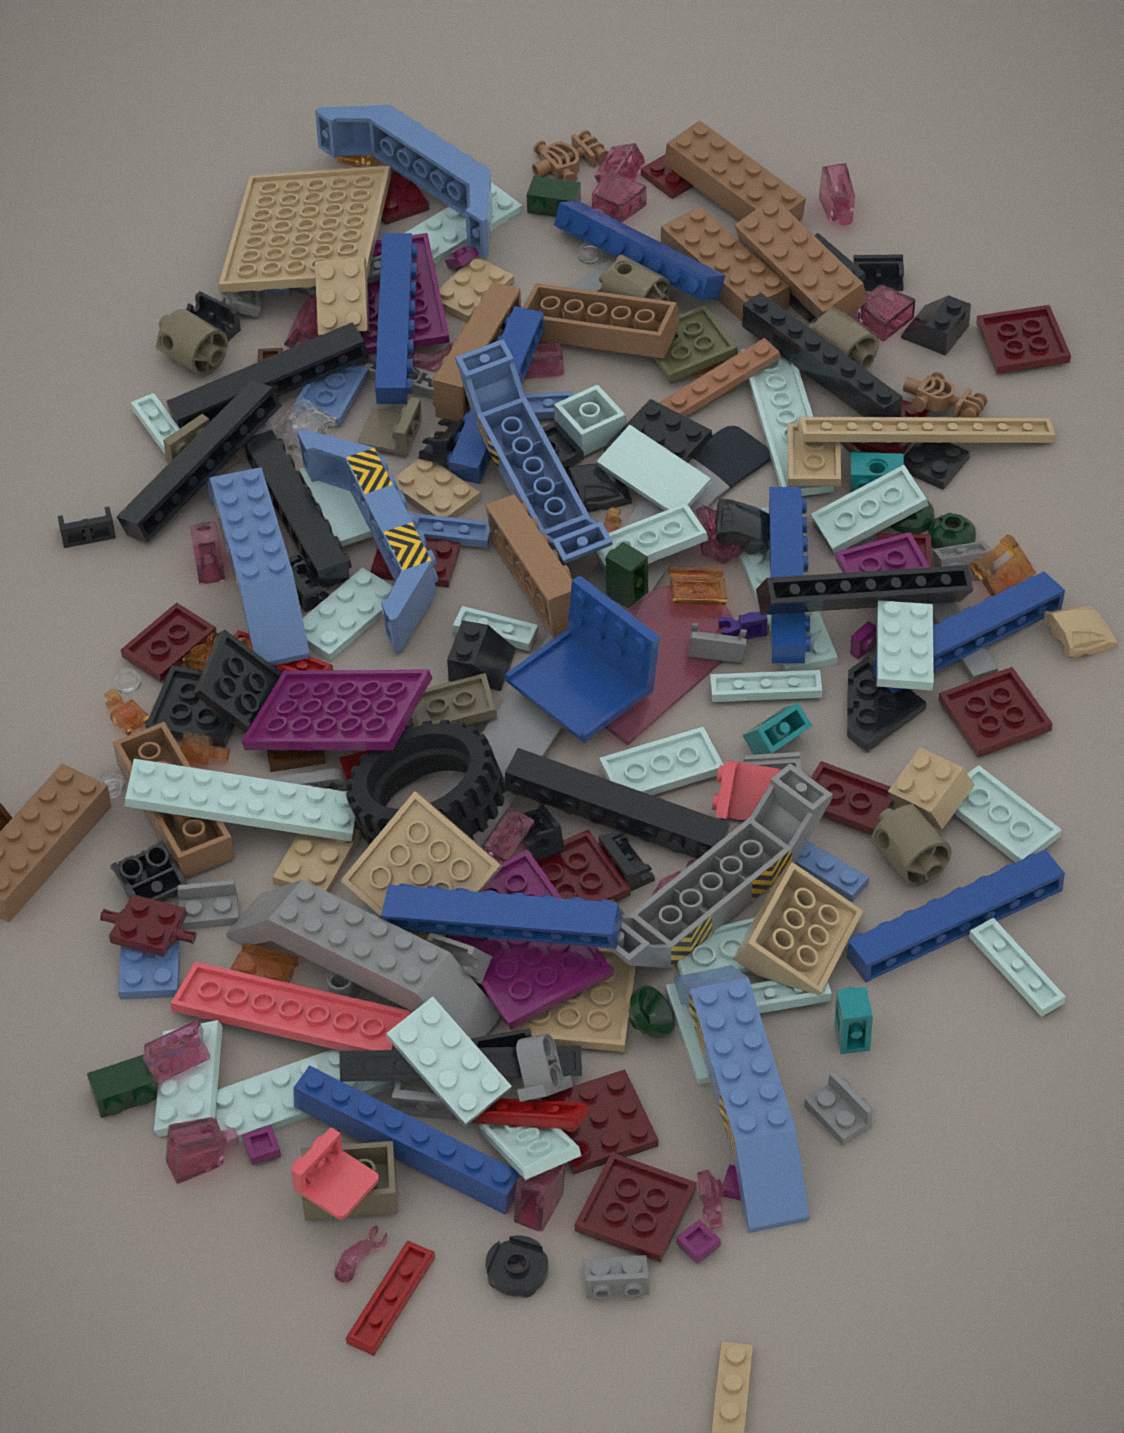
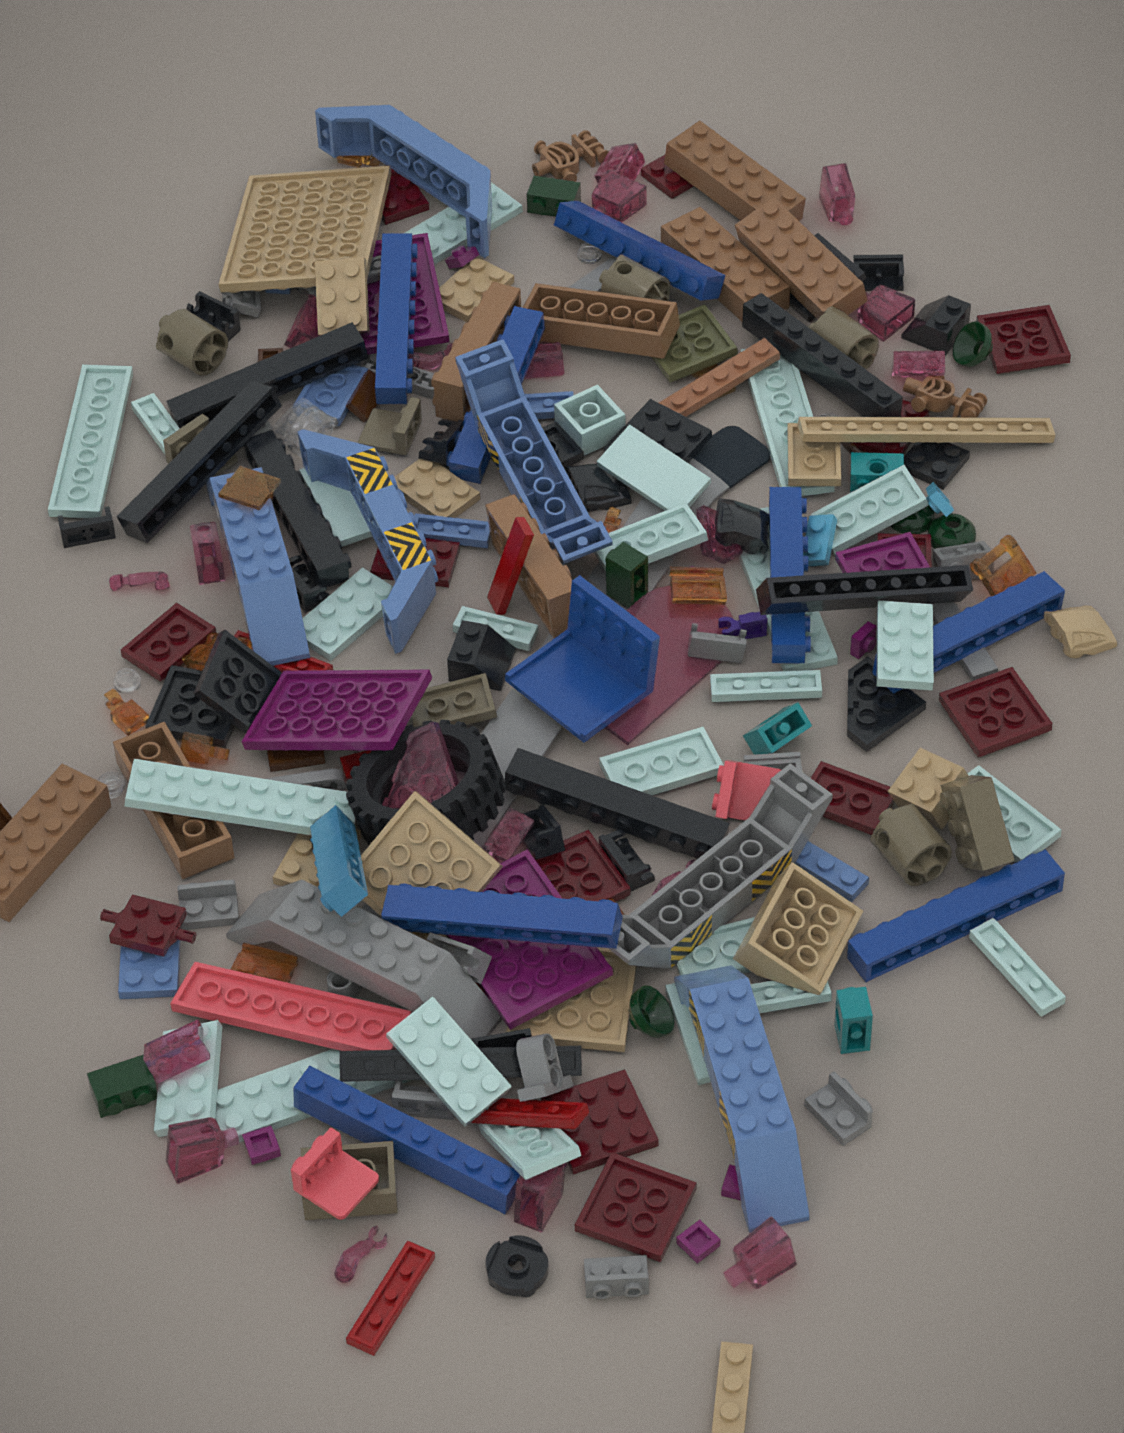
(90, 441): none -> light aqua plate
(135, 579): none -> clear pink arm
(150, 874): black slope -> none
(249, 488): none -> clear orange piece
(338, 861): none -> dark azure brick
(364, 397): none -> reddish brown tile
(423, 768): none -> clear pink plate
(510, 565): none -> red tile
(710, 1194): clear pink plate -> none
(761, 1256): none -> clear pink torso
(820, 539): none -> medium azure plate
(918, 363): none -> clear pink bracket
(938, 500): none -> medium azure plate
(968, 343): none -> dark green piece
(976, 822): none -> dark tan brick

